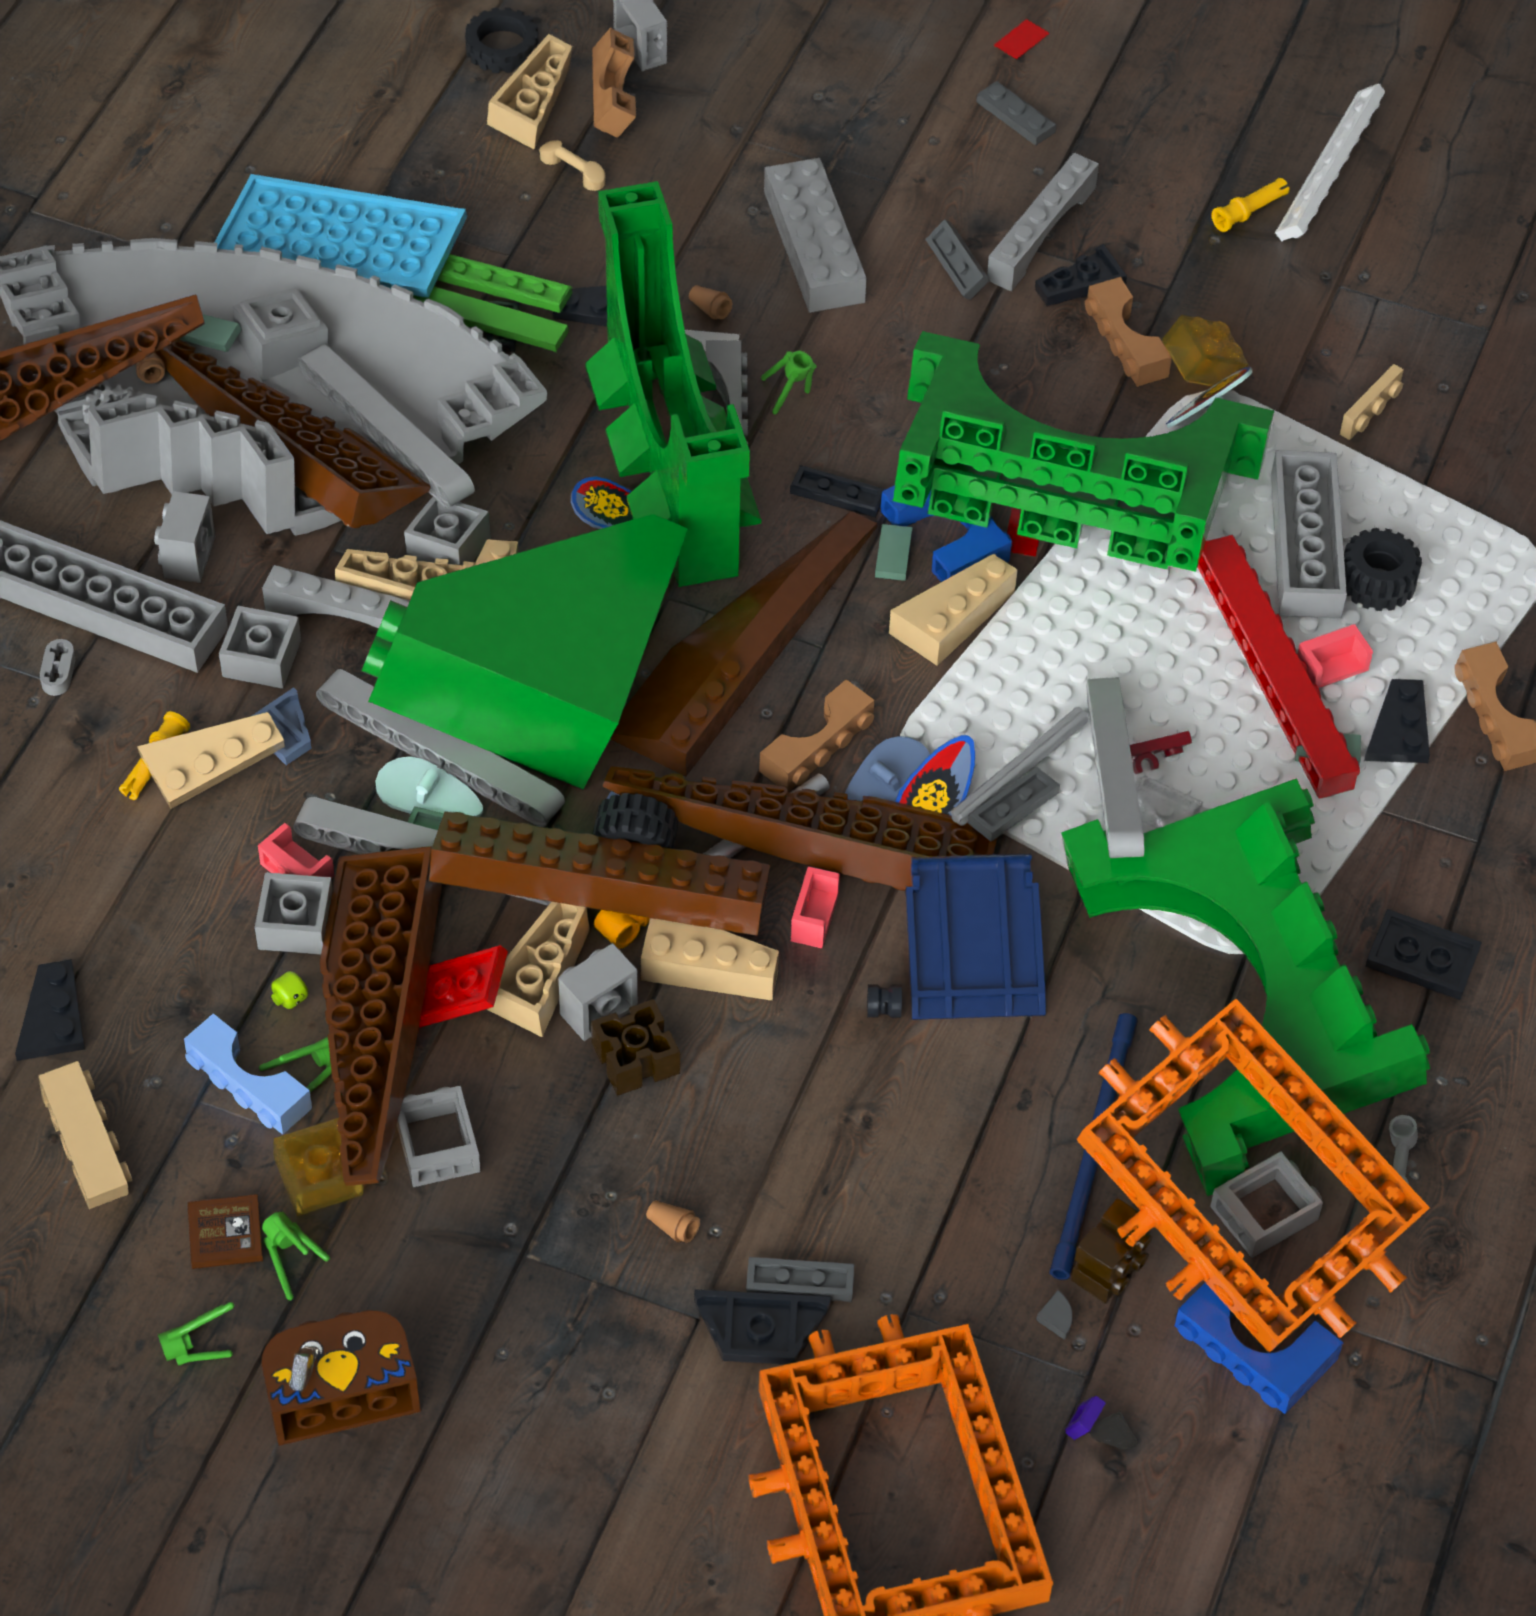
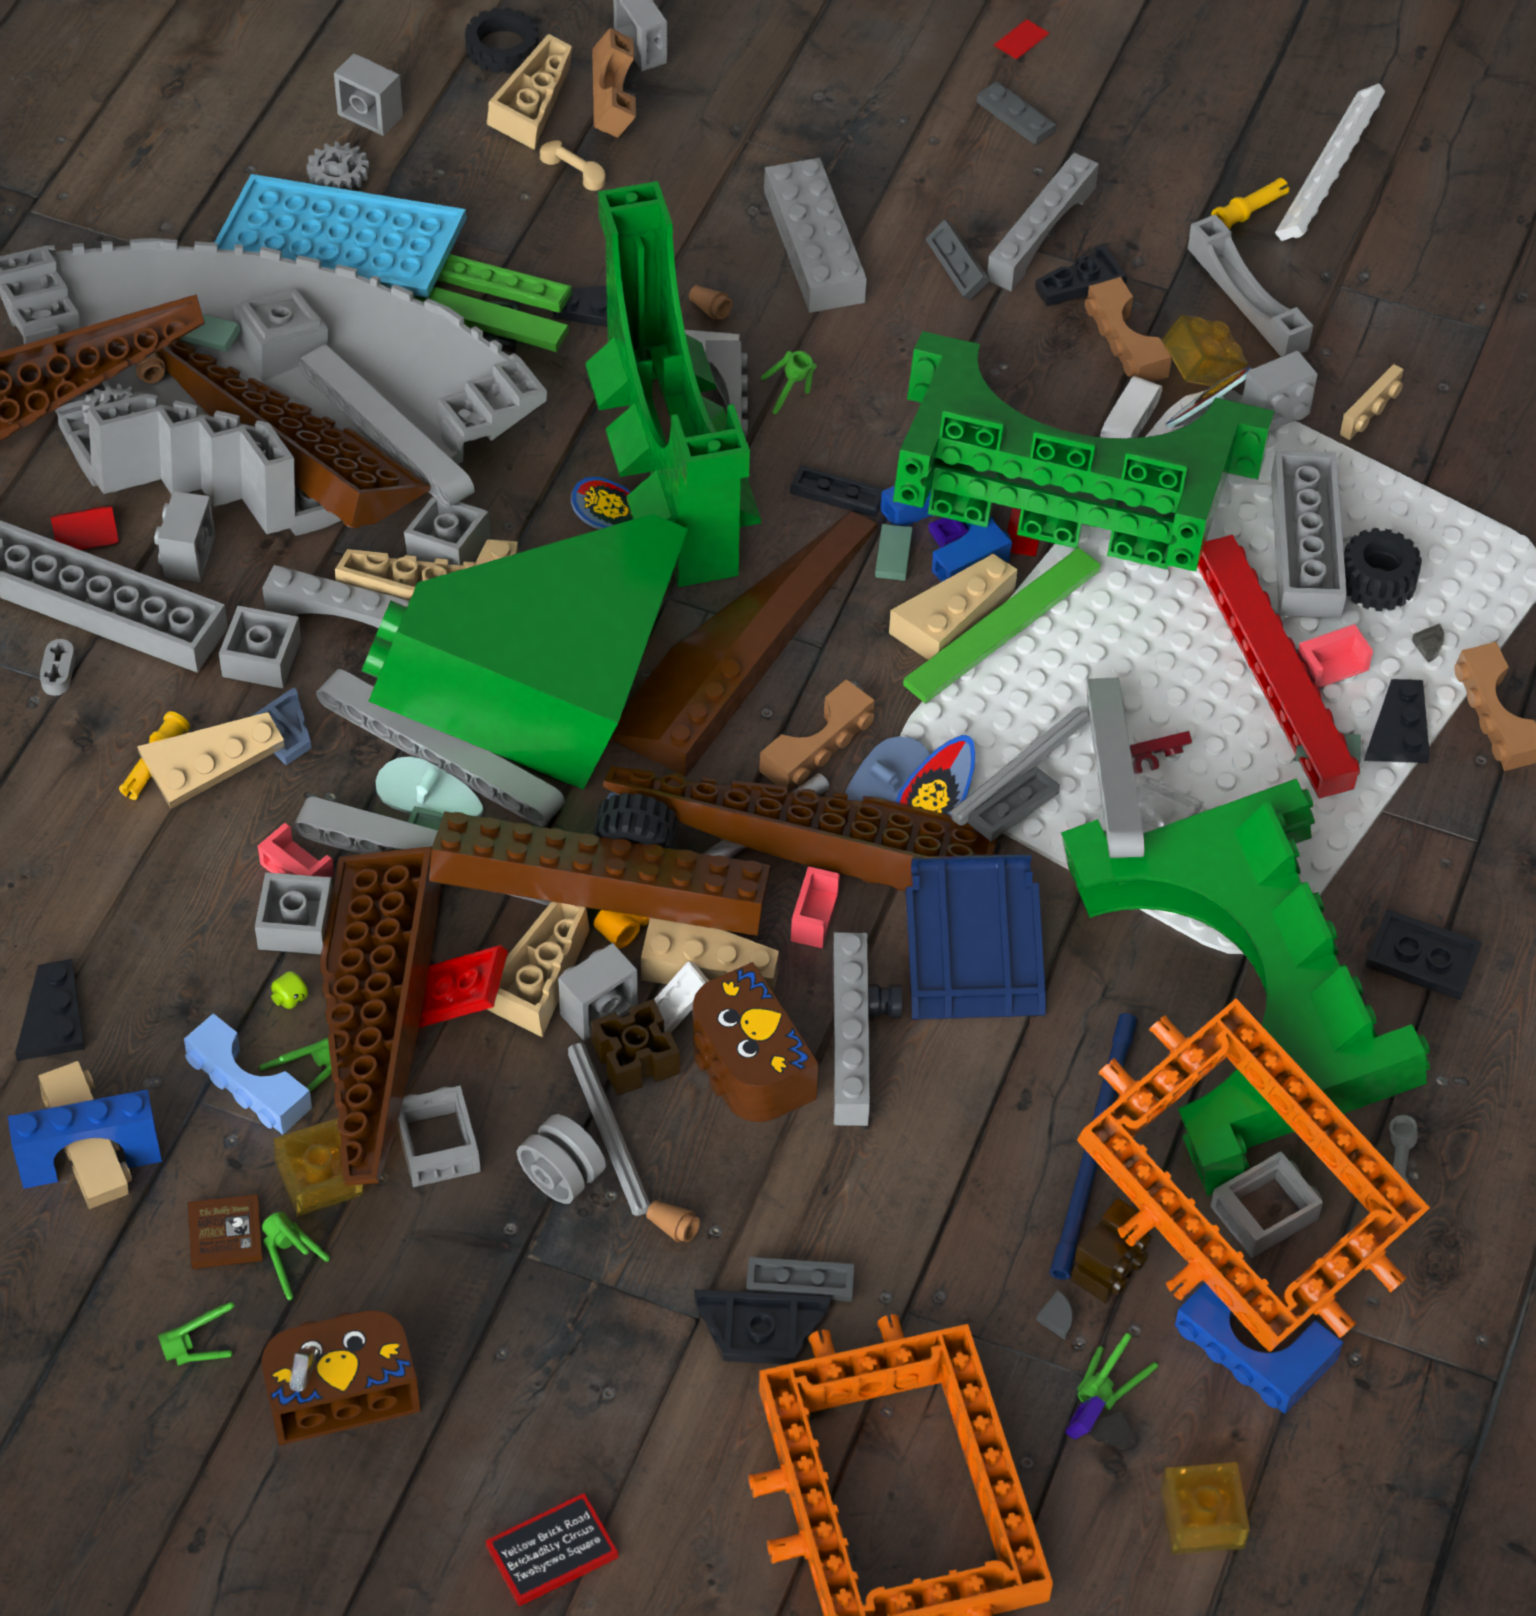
(85, 528): none -> red panel
(120, 1118): none -> blue arch
(338, 166): none -> light grey gear
(368, 94): none -> light grey brick
(551, 1549): none -> black tile
(561, 1158): none -> light grey wheel
(609, 1129): none -> light grey axle
(678, 995): none -> white plate
(751, 1047): none -> reddish brown brick
(851, 1029): none -> light grey arch
(946, 531): none -> dark purple tile
(1001, 625): none -> bright green tile
(1101, 1385): none -> bright green plant
(1132, 409): none -> white beam
(1204, 1508): none -> clear yellow brick
(1214, 249): none -> light grey arch
(1282, 386): none -> light grey brick
(1429, 641): none -> clear smoke tile

